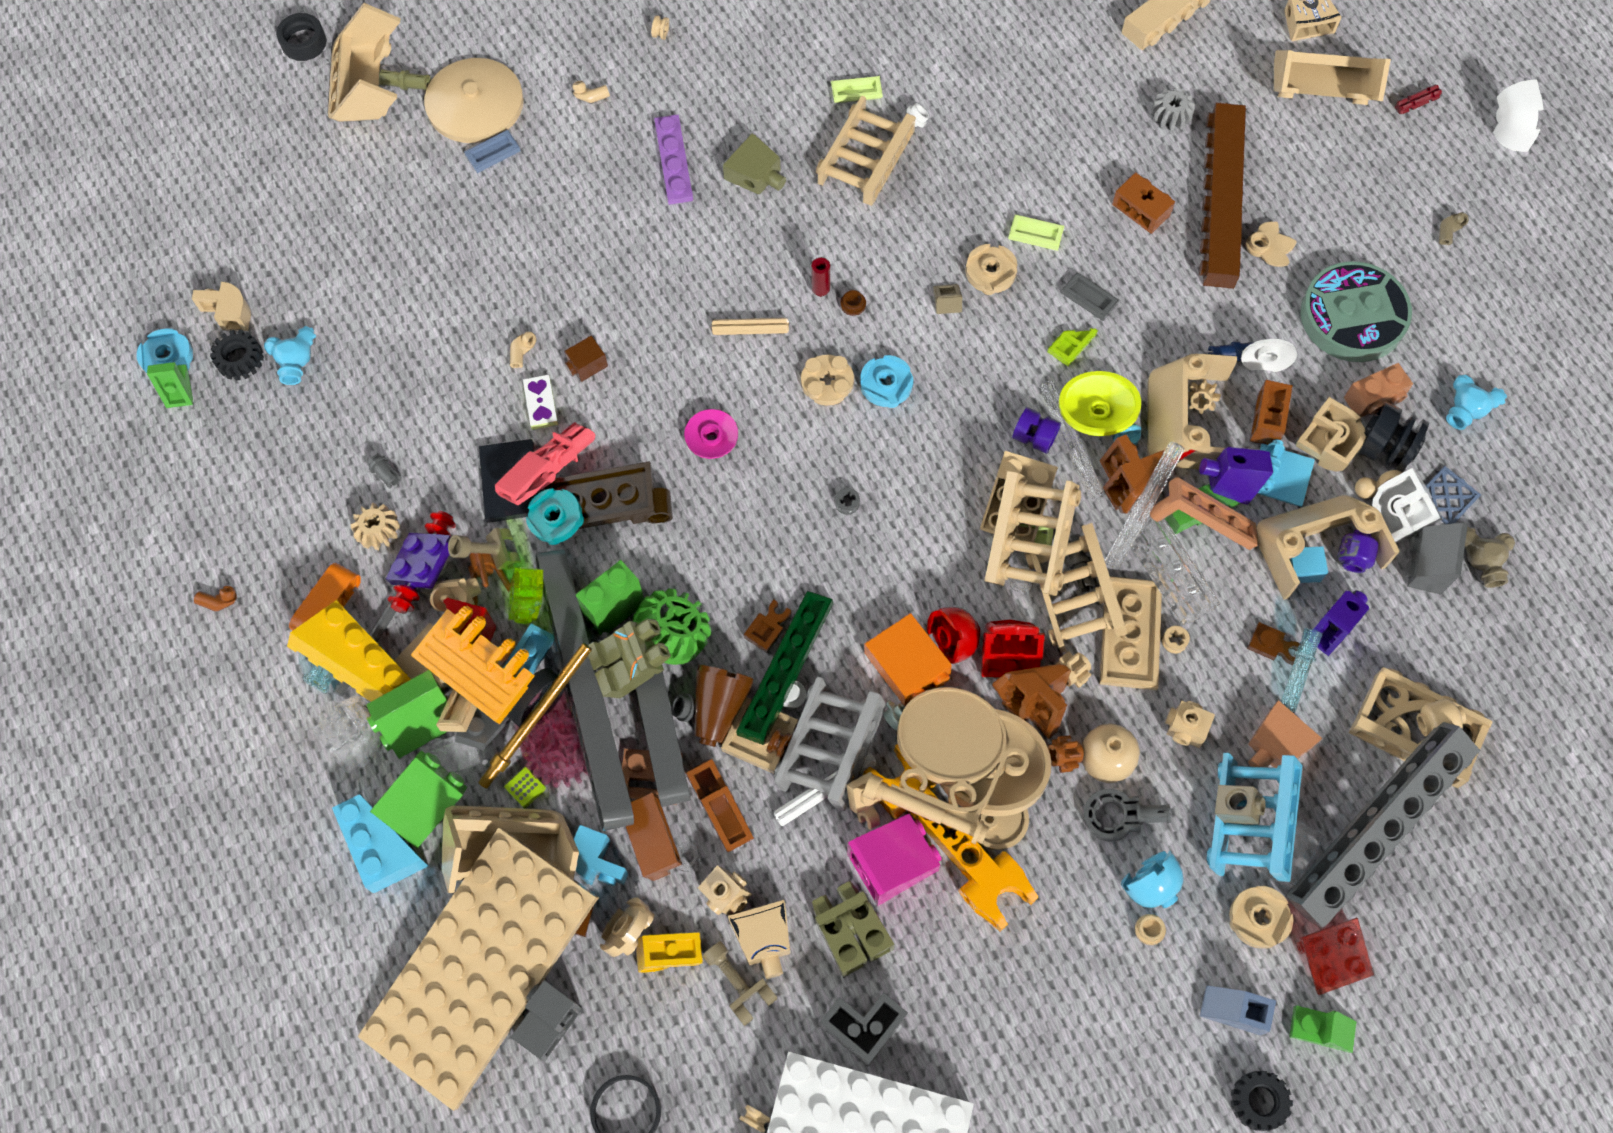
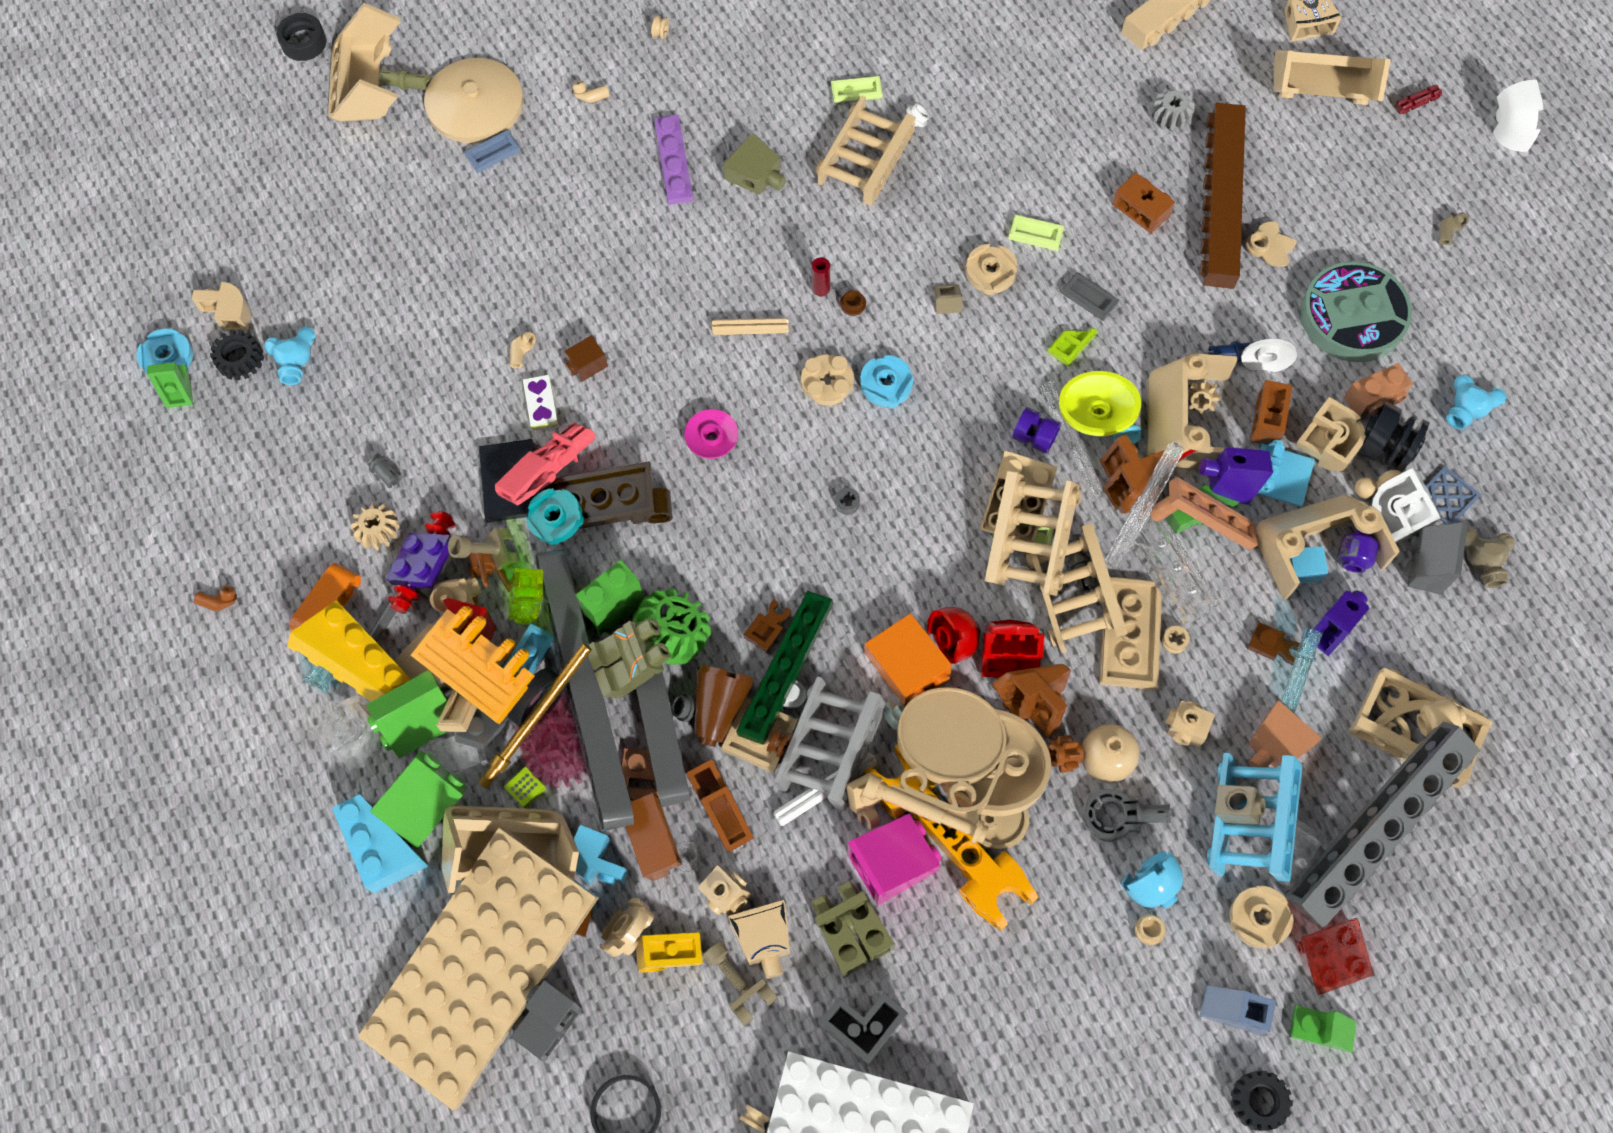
(1079, 668): tan gear -> none

